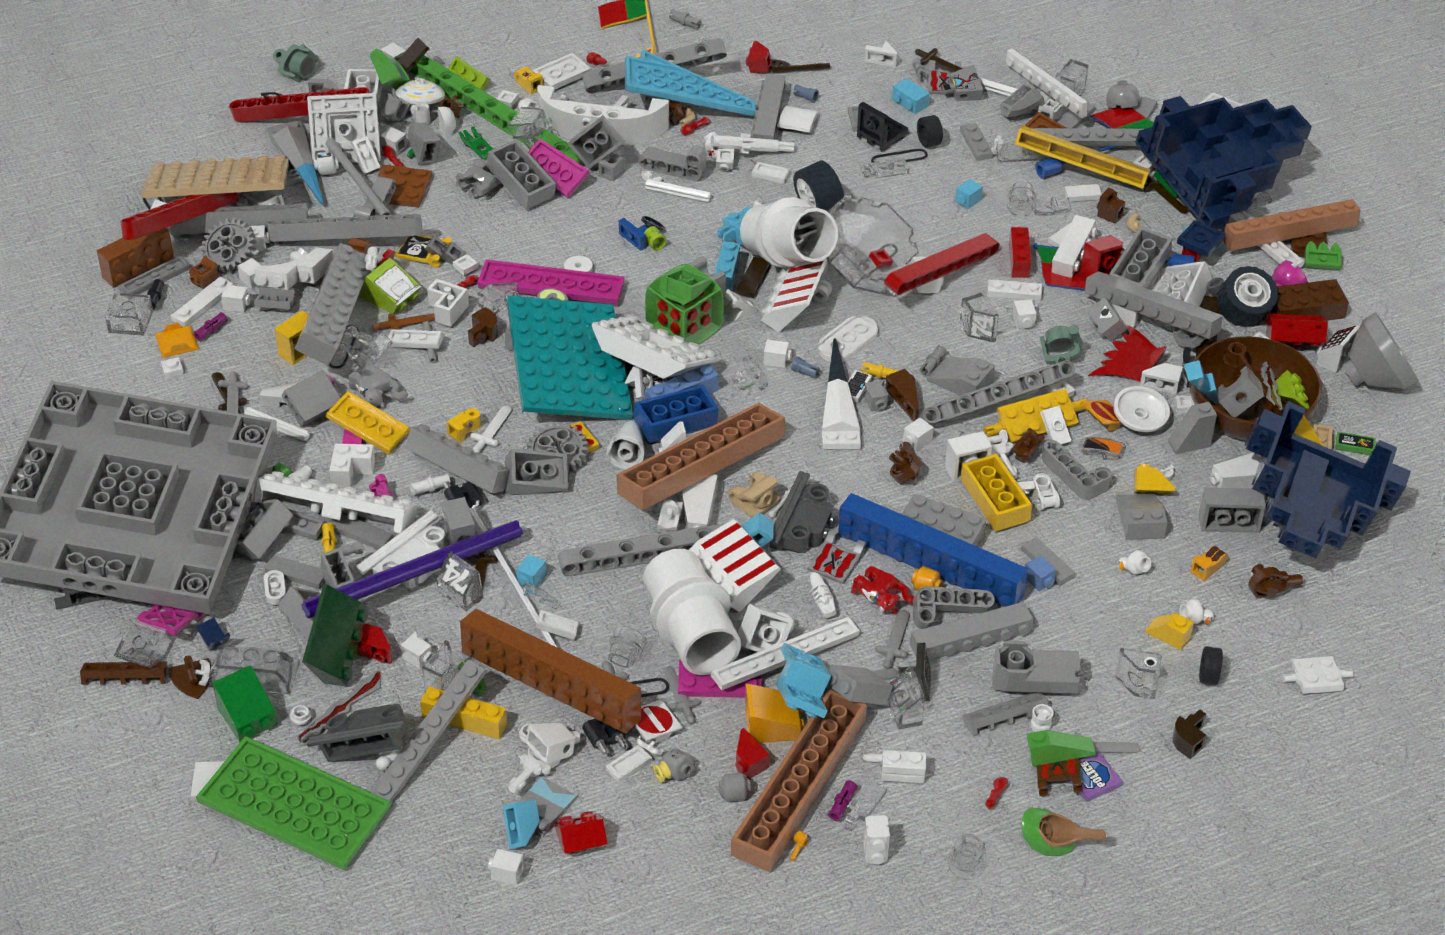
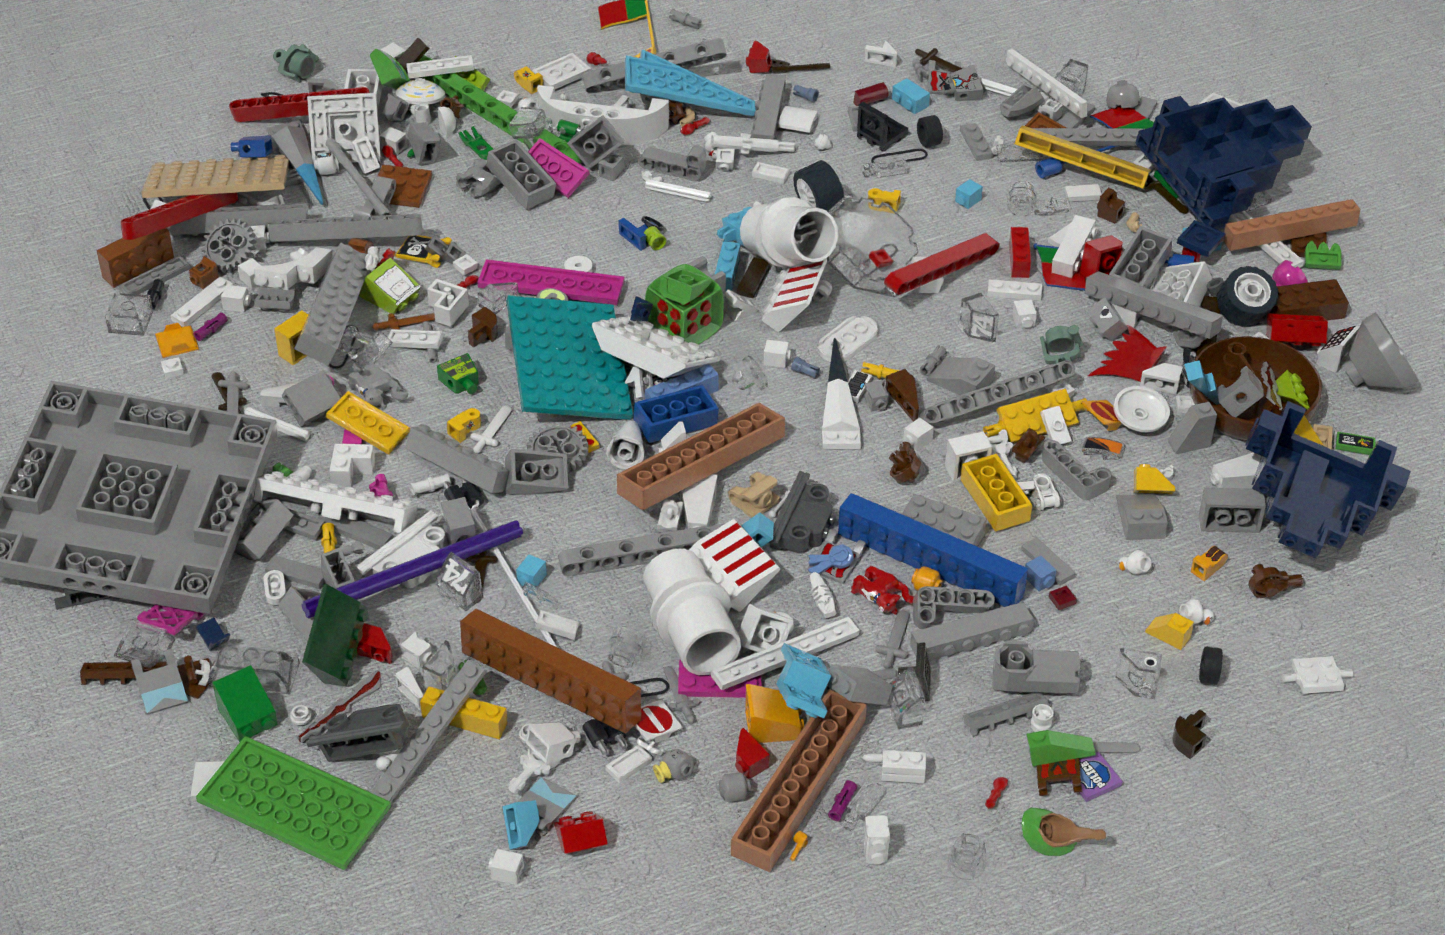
(161, 686): none -> light grey flag
(259, 146): none -> blue torso
(408, 686): none -> white slope
(440, 66): none -> white plate
(459, 374): none -> green torso
(567, 129): none -> green piece
(641, 310): none -> dark blue bracket
(822, 142): none -> white plate
(839, 557): none -> medium blue piece
(871, 94): none -> dark red brick
(880, 196): none -> yellow leg
(1062, 597): none -> dark red plate

